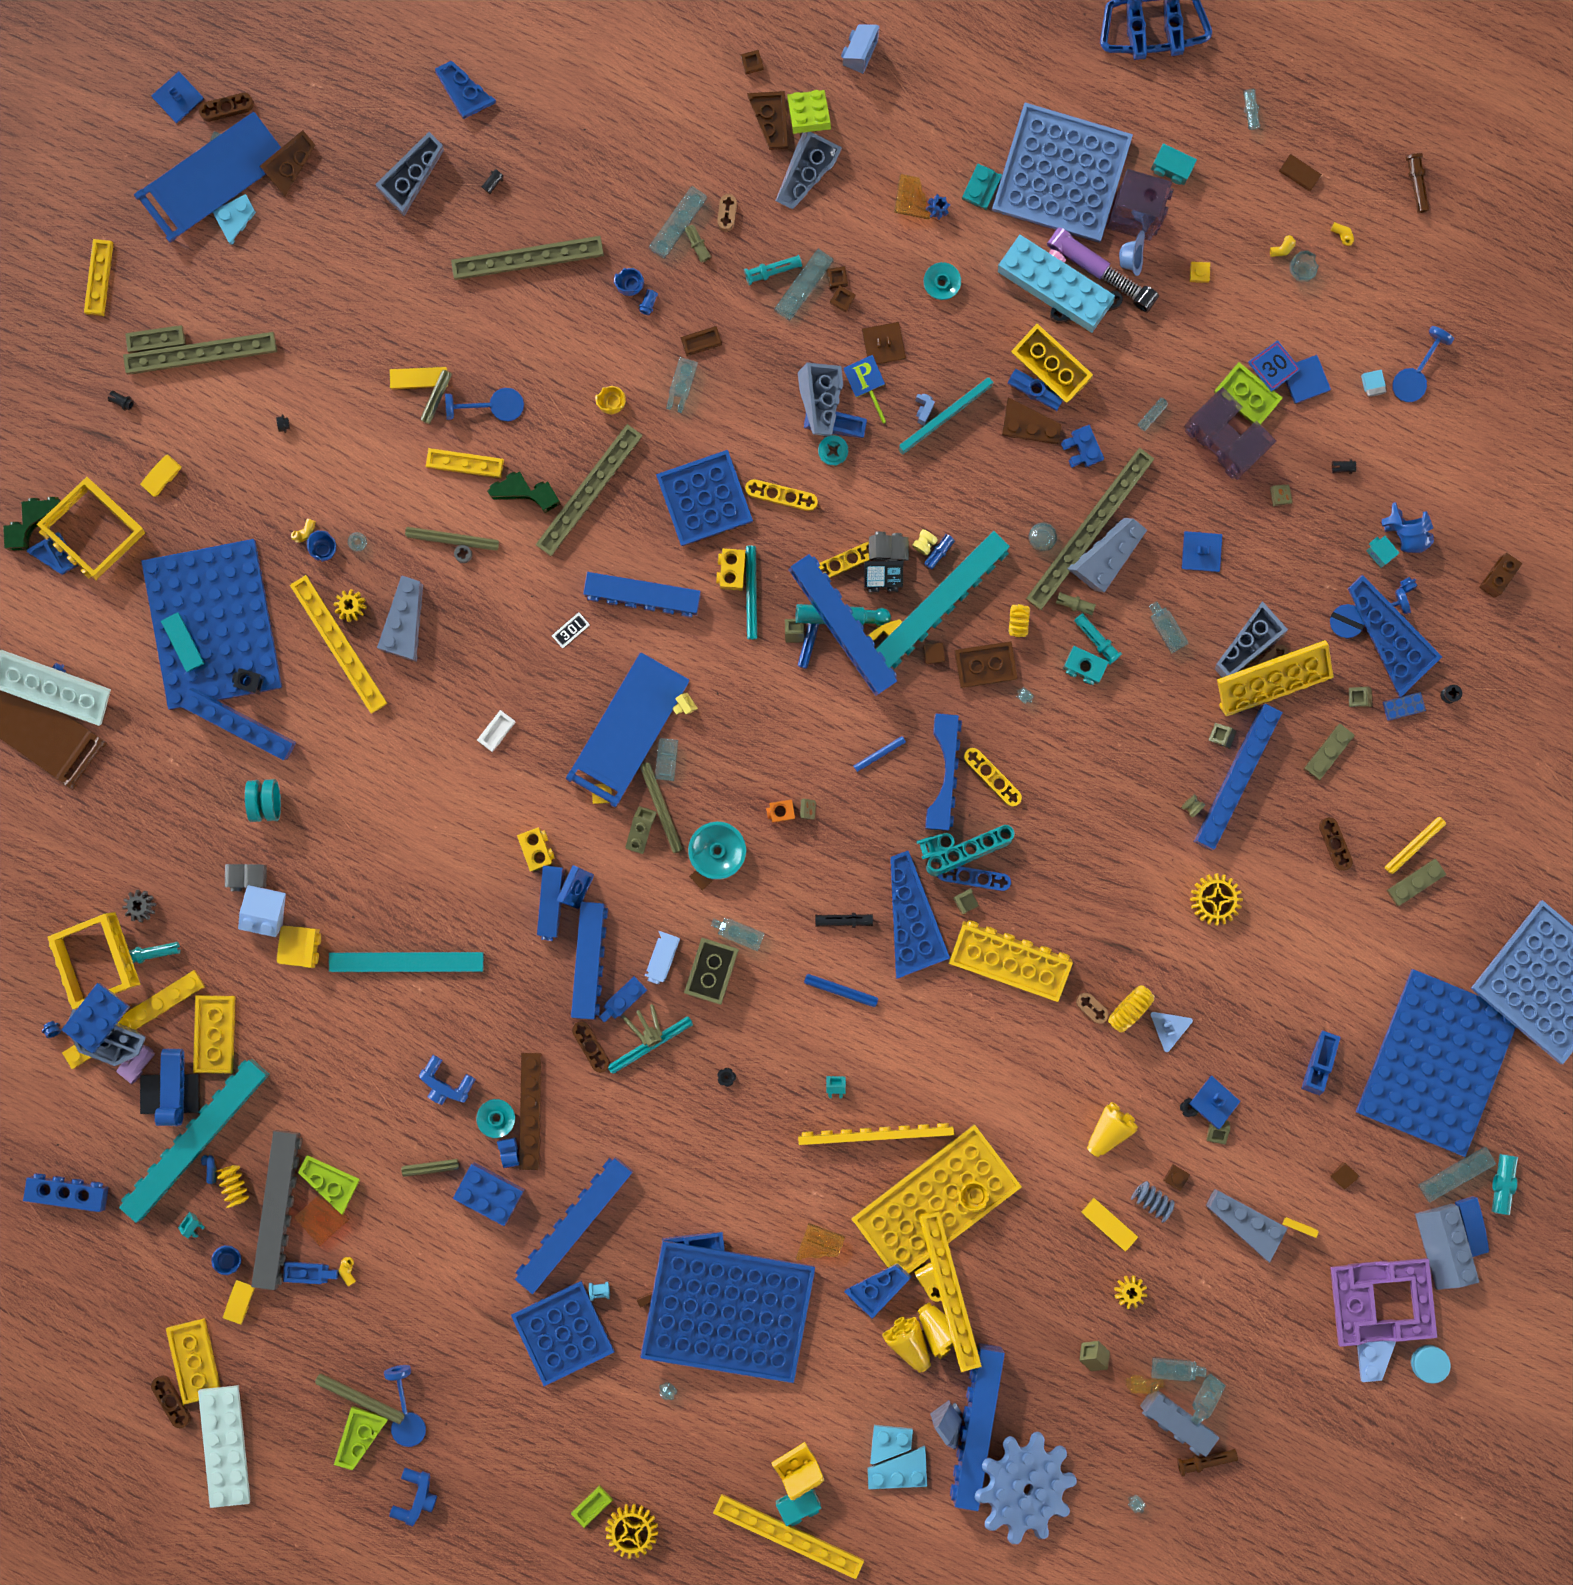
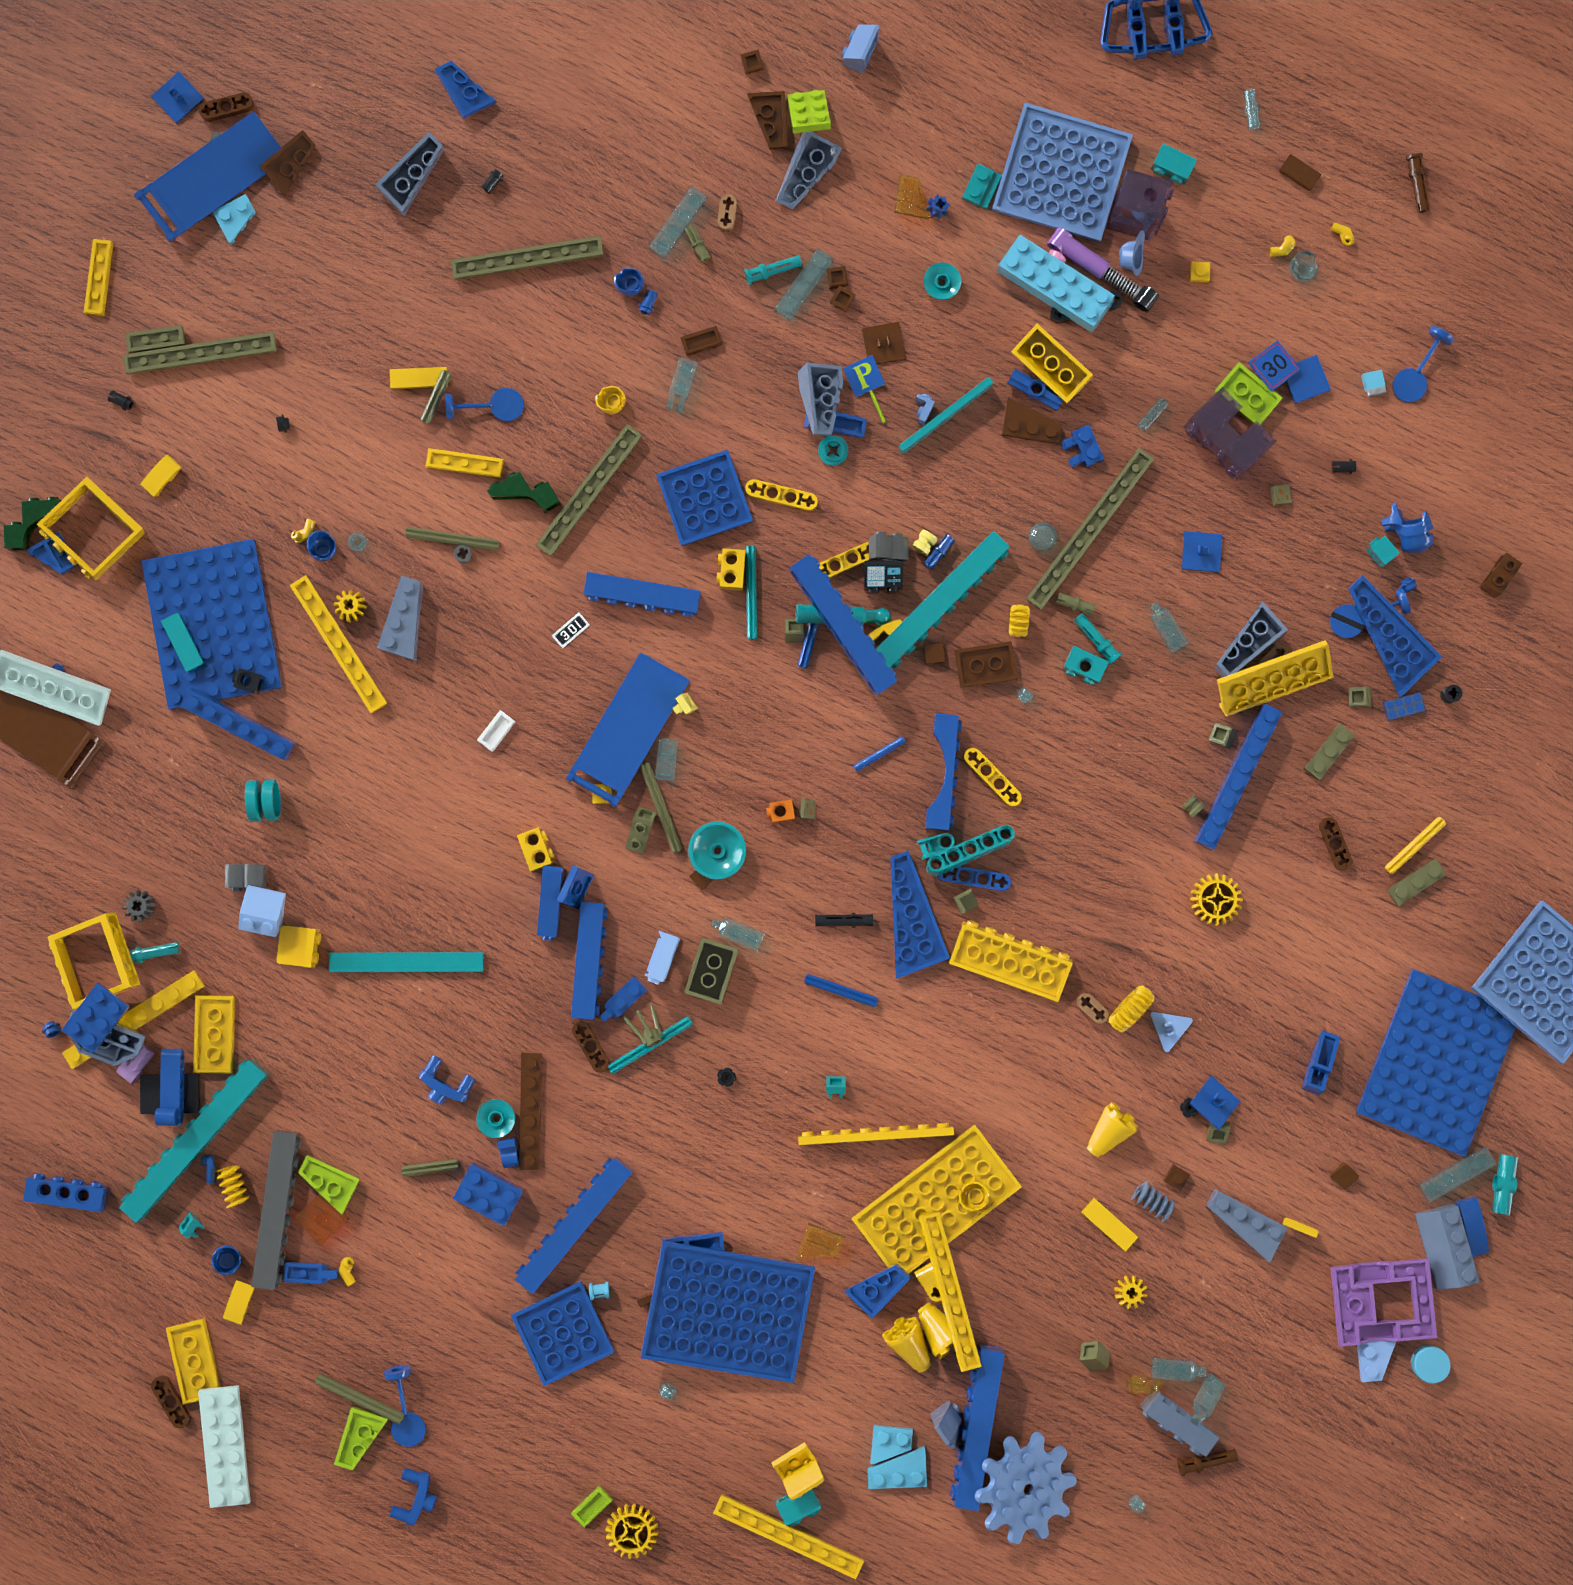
(1106, 558): sand blue wedge -> none

